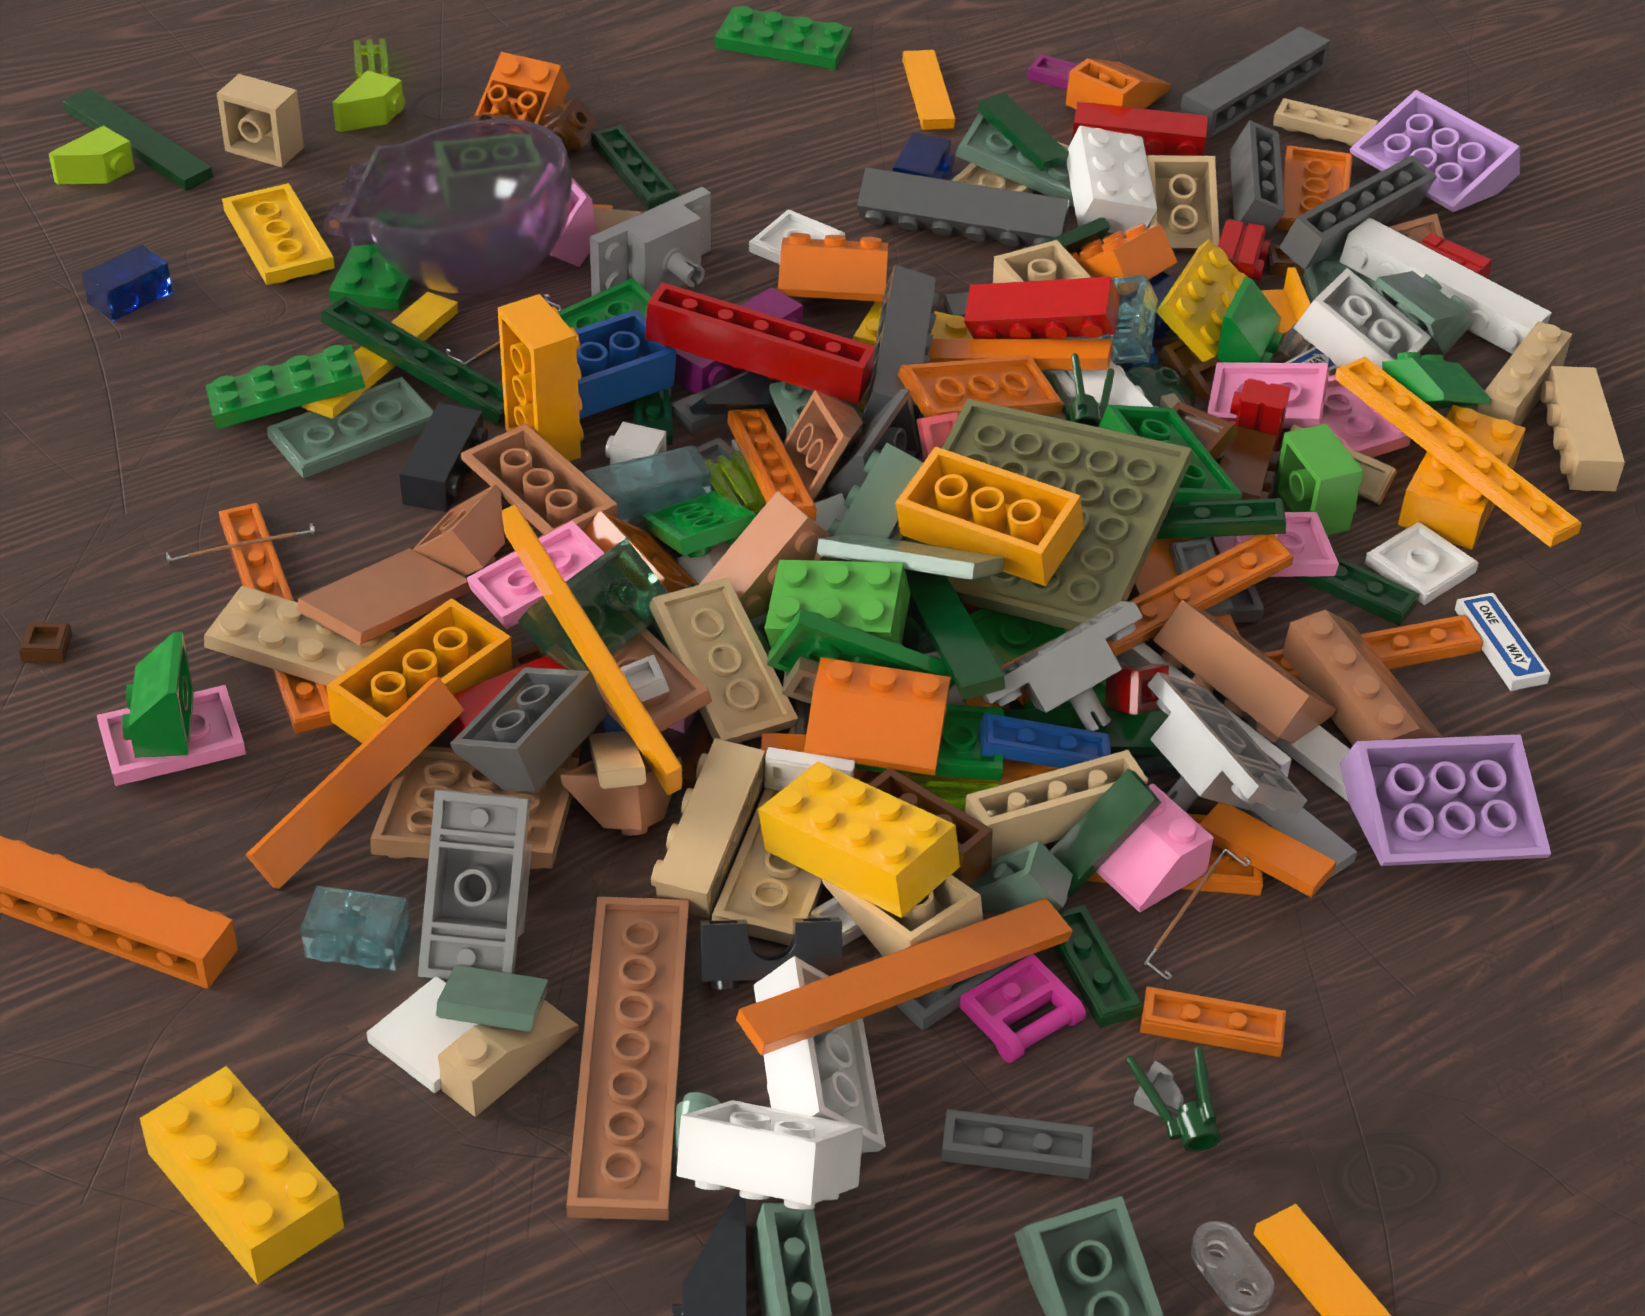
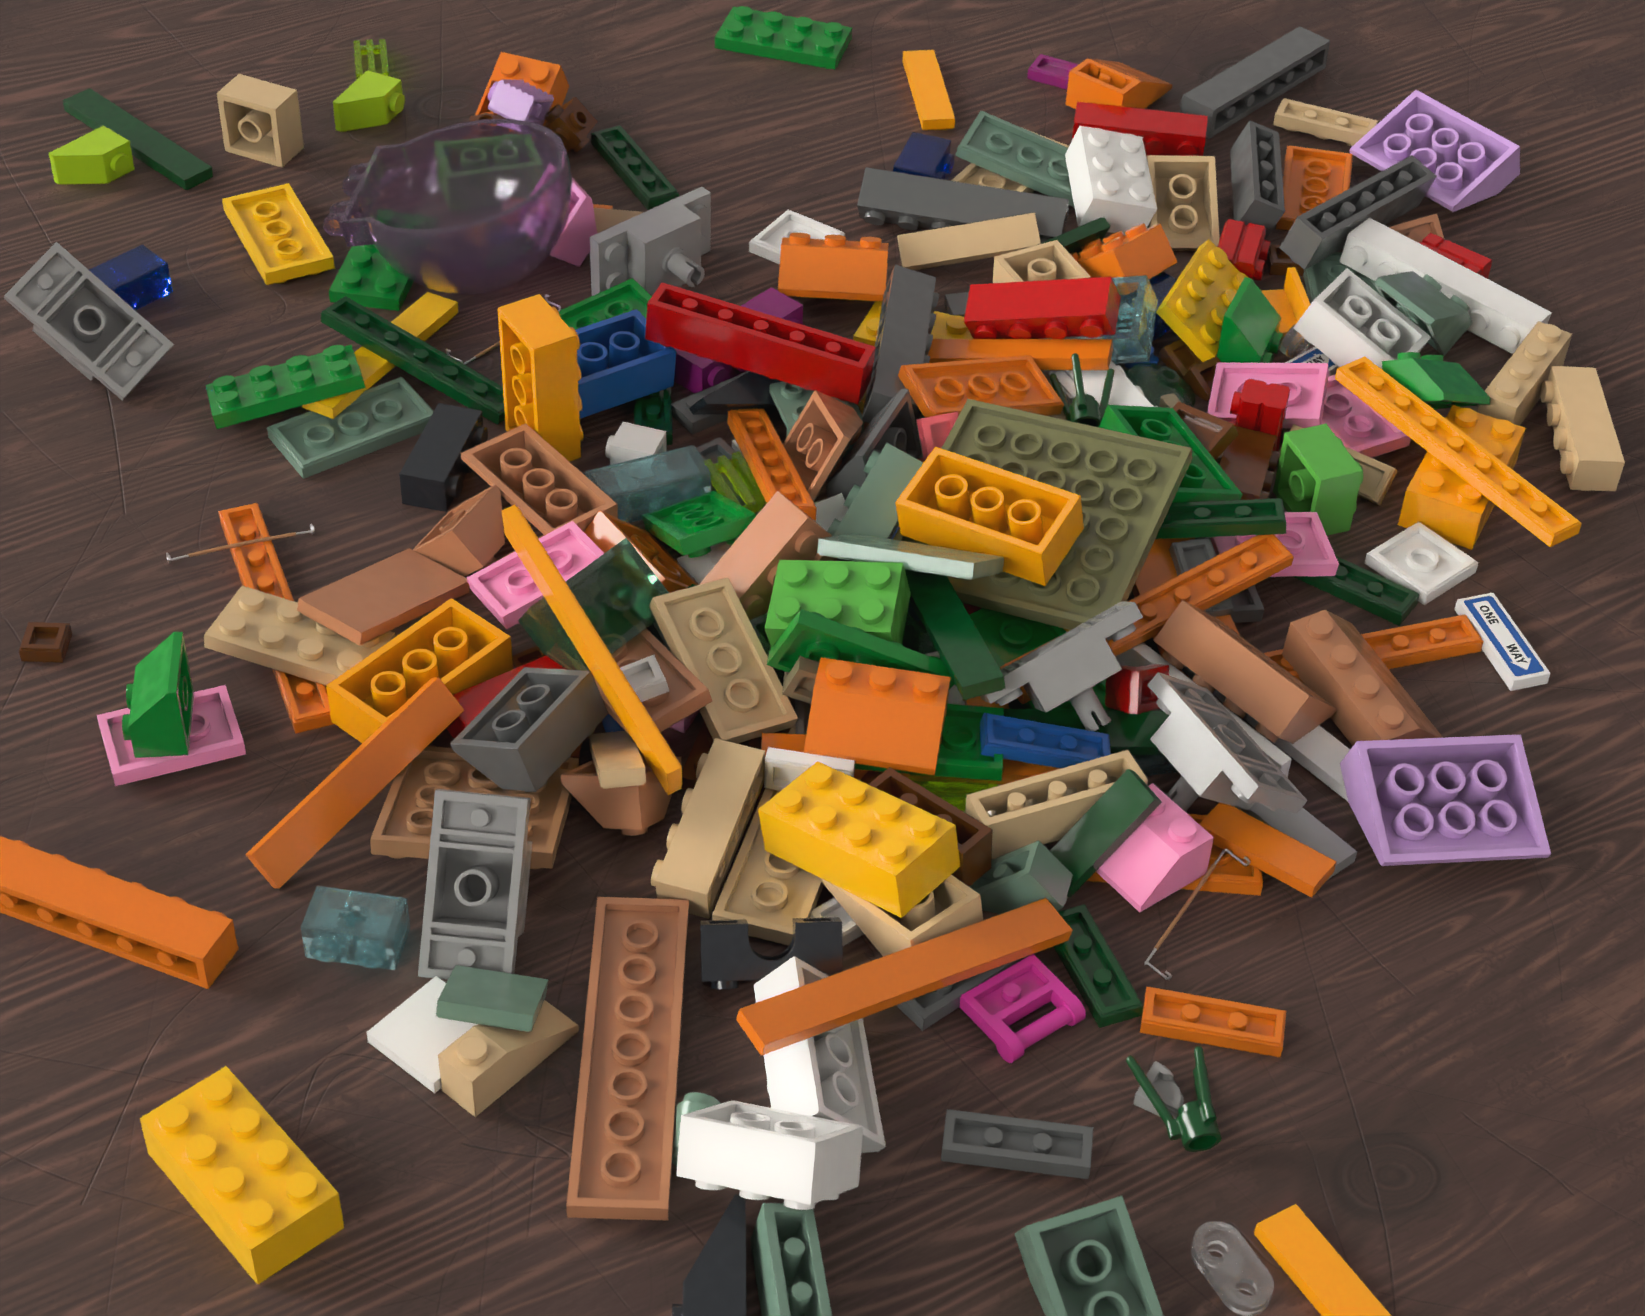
(87, 322): none -> light grey brick
(519, 101): none -> lavender brick
(968, 241): none -> tan tile
(1022, 131): dark green tile -> none

